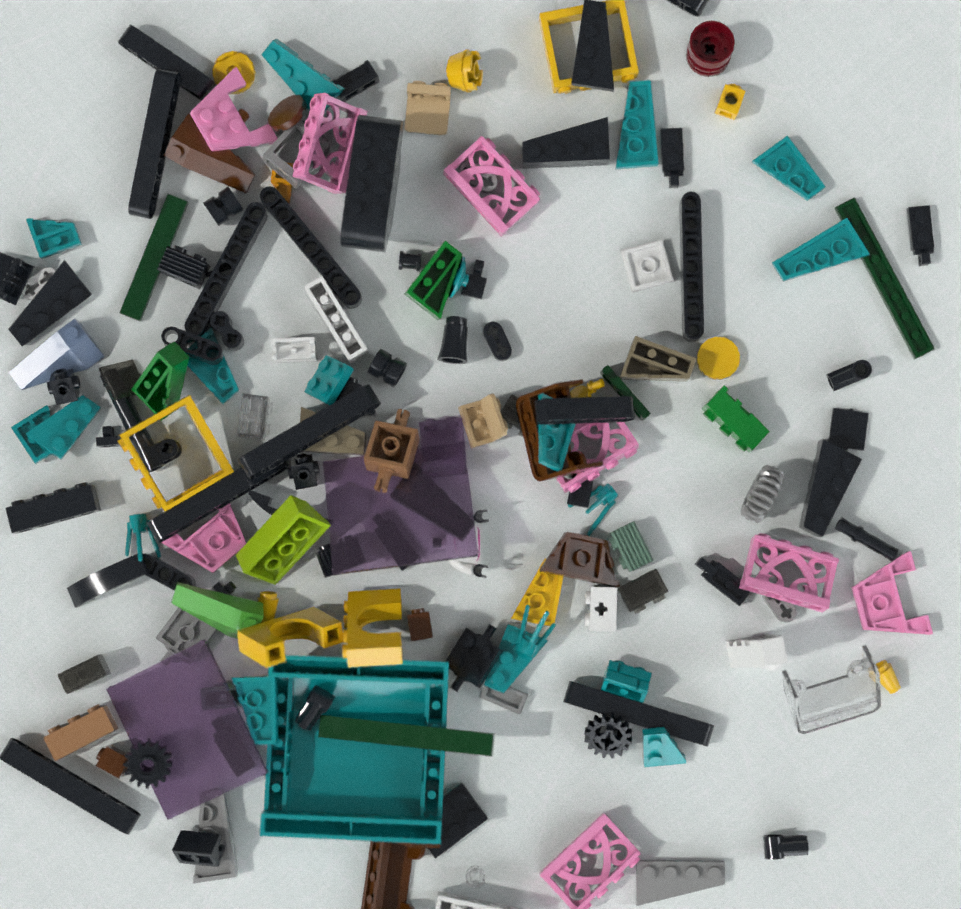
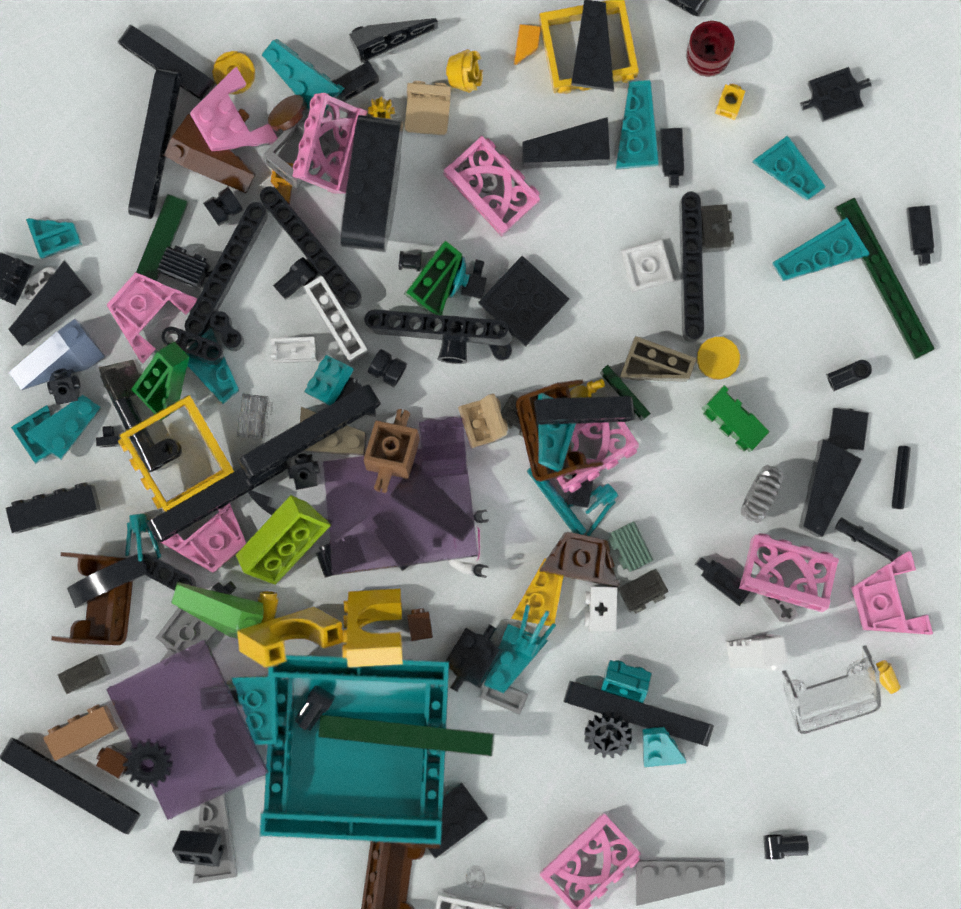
(105, 615): none -> reddish brown windscreen
(138, 304): none -> bright pink wing
(300, 274): none -> black piece
(380, 38): none -> black wedge
(381, 108): none -> yellow gear
(447, 331): none -> black beam
(524, 300): none -> black plate
(527, 42): none -> light orange tile
(559, 505): none -> teal axle
(711, 239): none -> clear smoke brick
(835, 94): none -> black plate
(901, 477): none -> black axle

